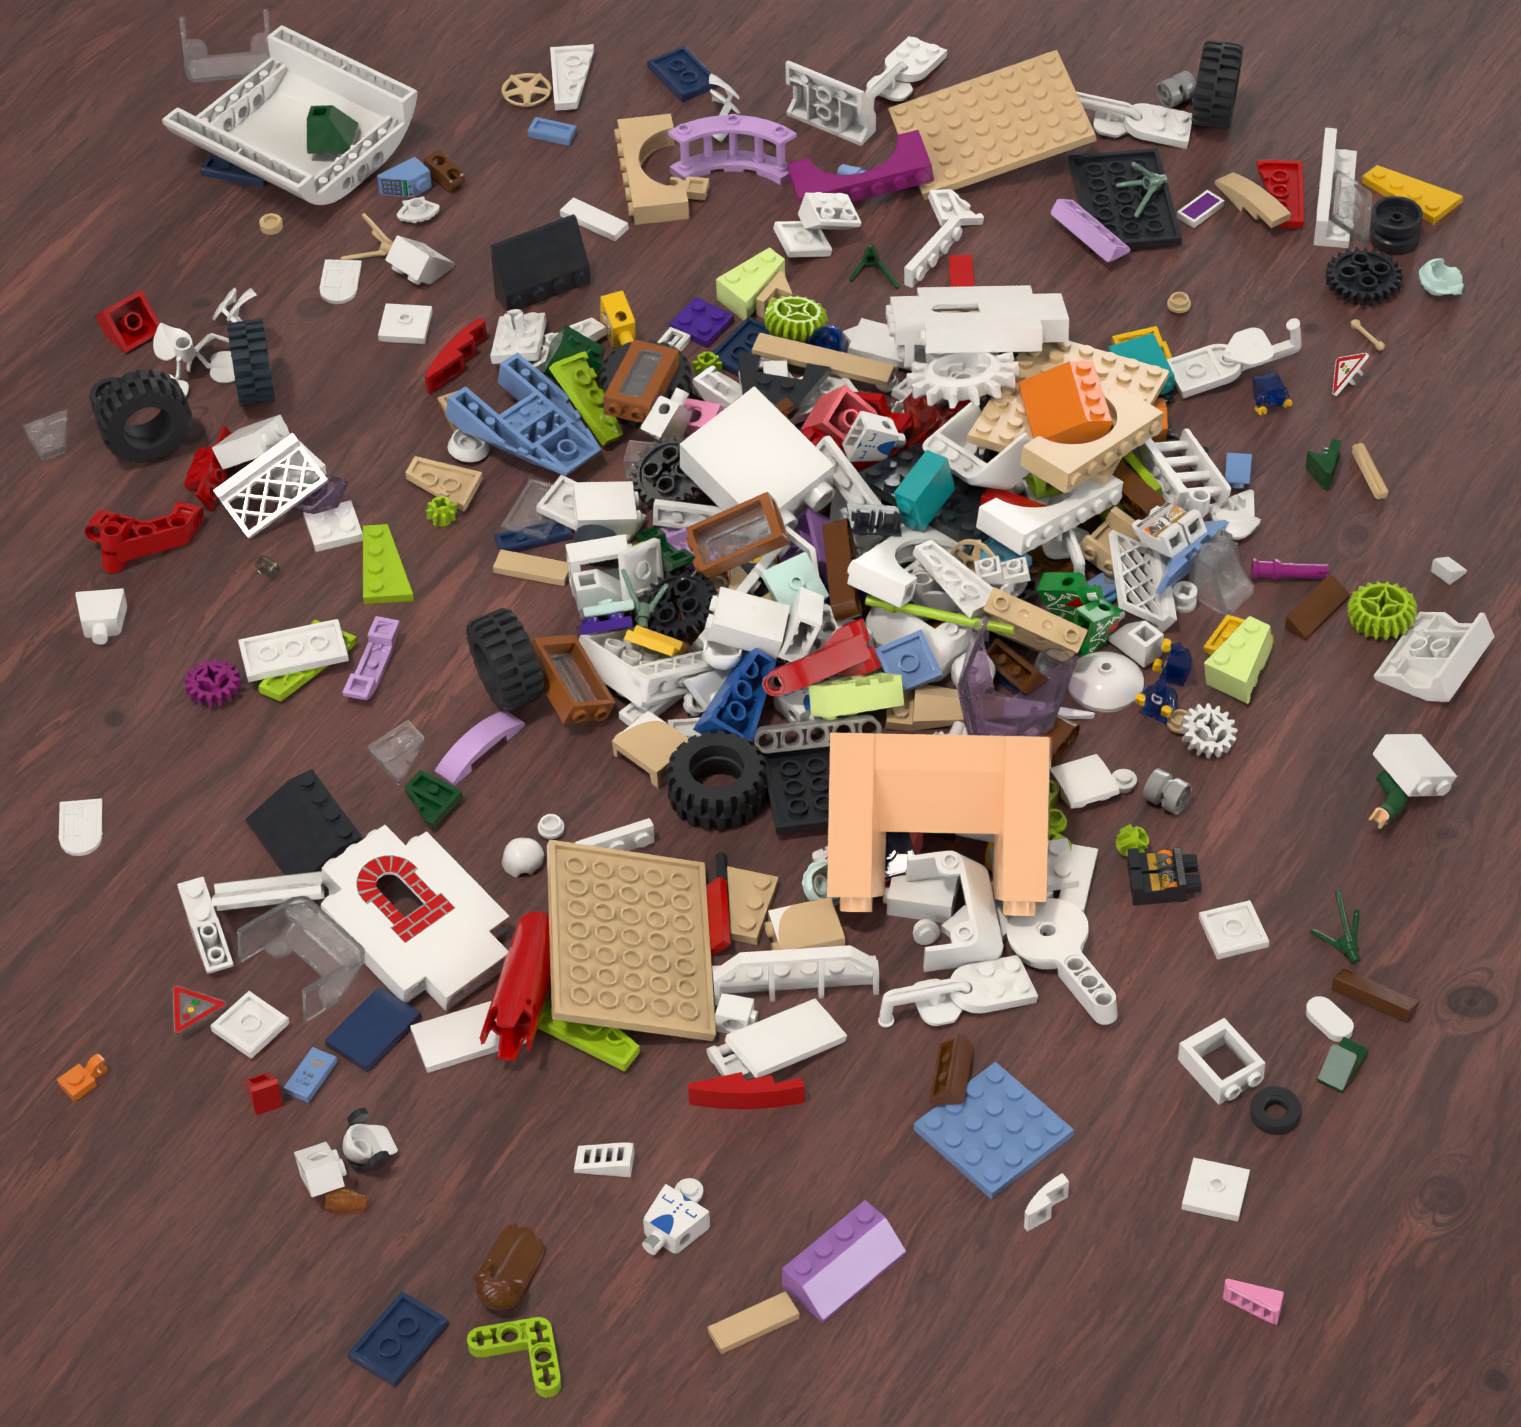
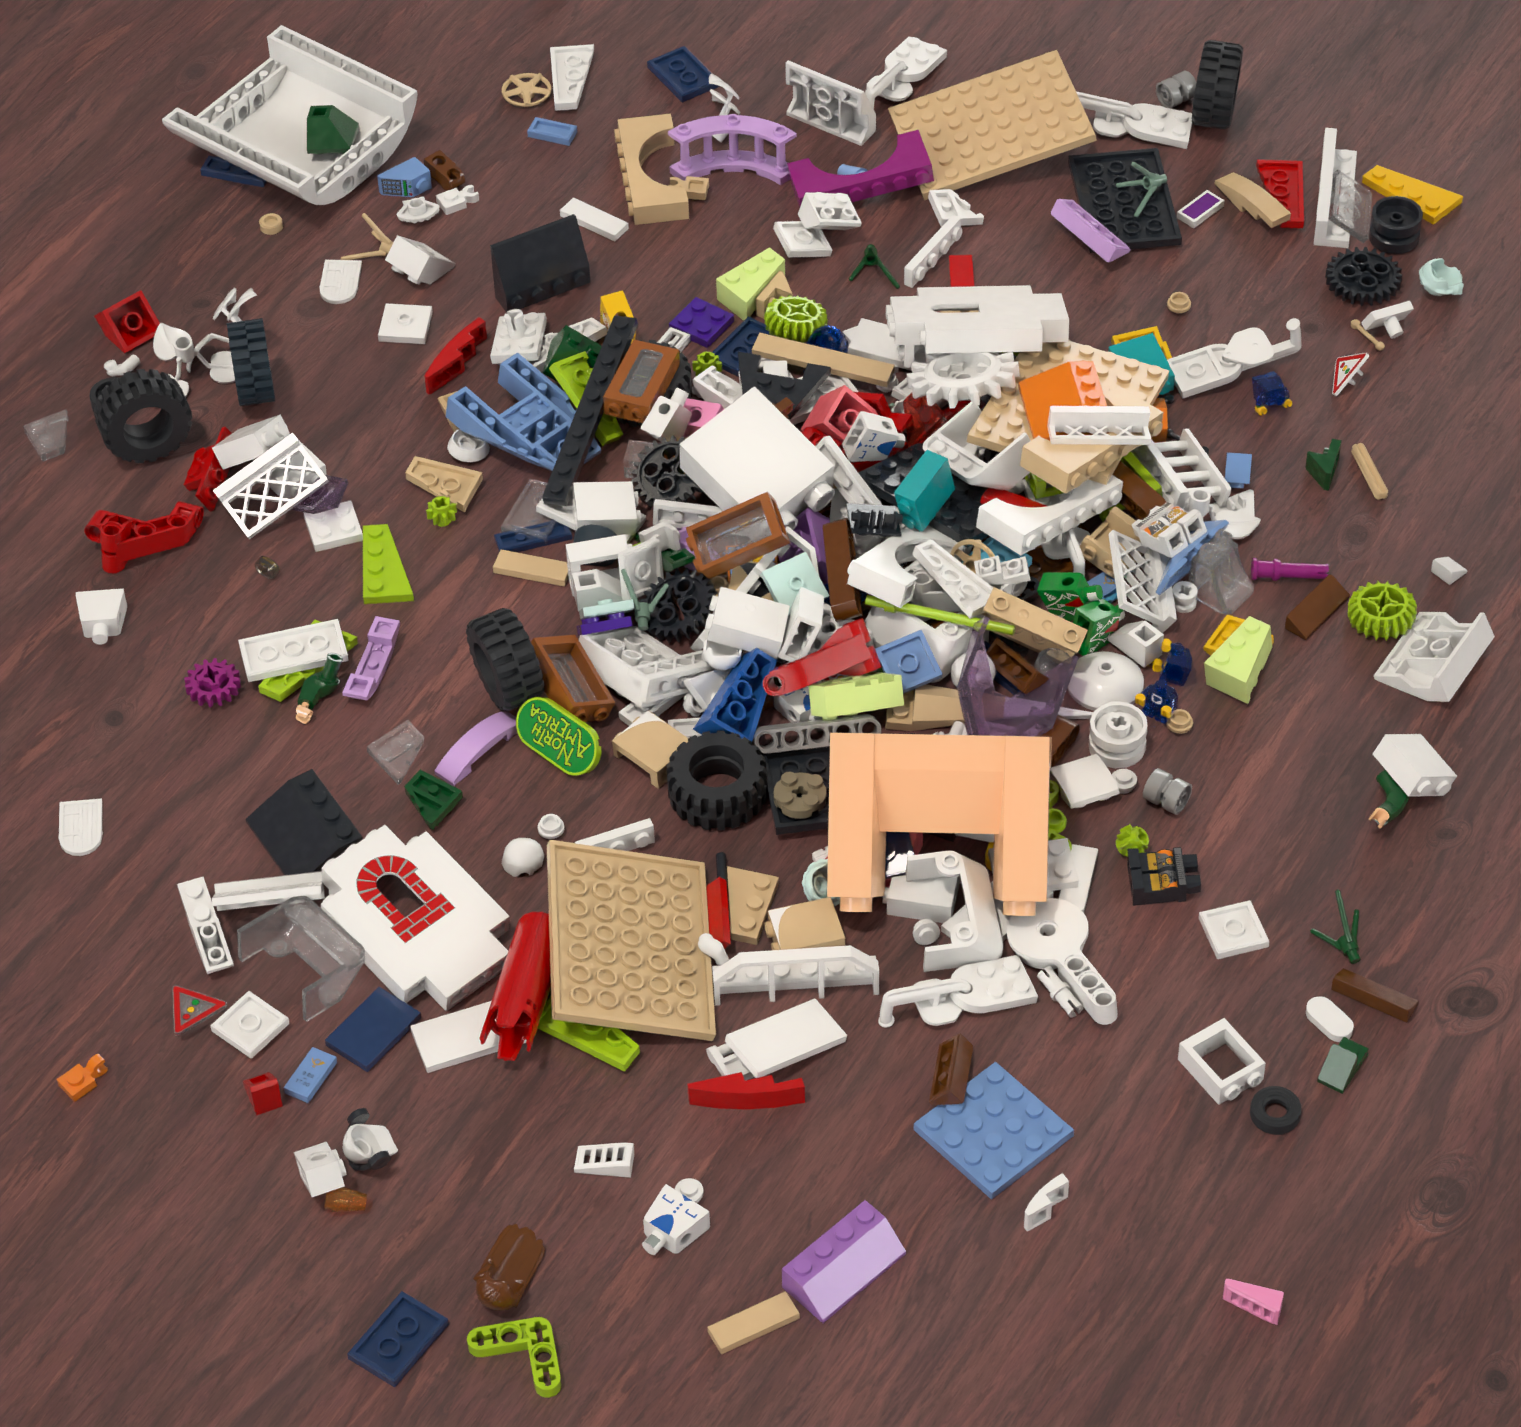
(118, 370): none -> white arm
(207, 68): clear windscreen -> none
(318, 686): none -> dark green arm
(456, 200): none -> white plate
(558, 736): none -> tile
(589, 412): none -> black plate
(656, 641): yellow slope -> none
(668, 536): none -> white bracket
(712, 948): none -> white arm
(734, 1013): white brick -> none
(794, 783): none -> dark tan plate
(1060, 991): none -> white pin
(1099, 421): none -> white fence
(1118, 734): none -> white wheel
(1208, 729): white gear -> none
(1215, 1189): white plate -> none
(1389, 318): none -> white tile

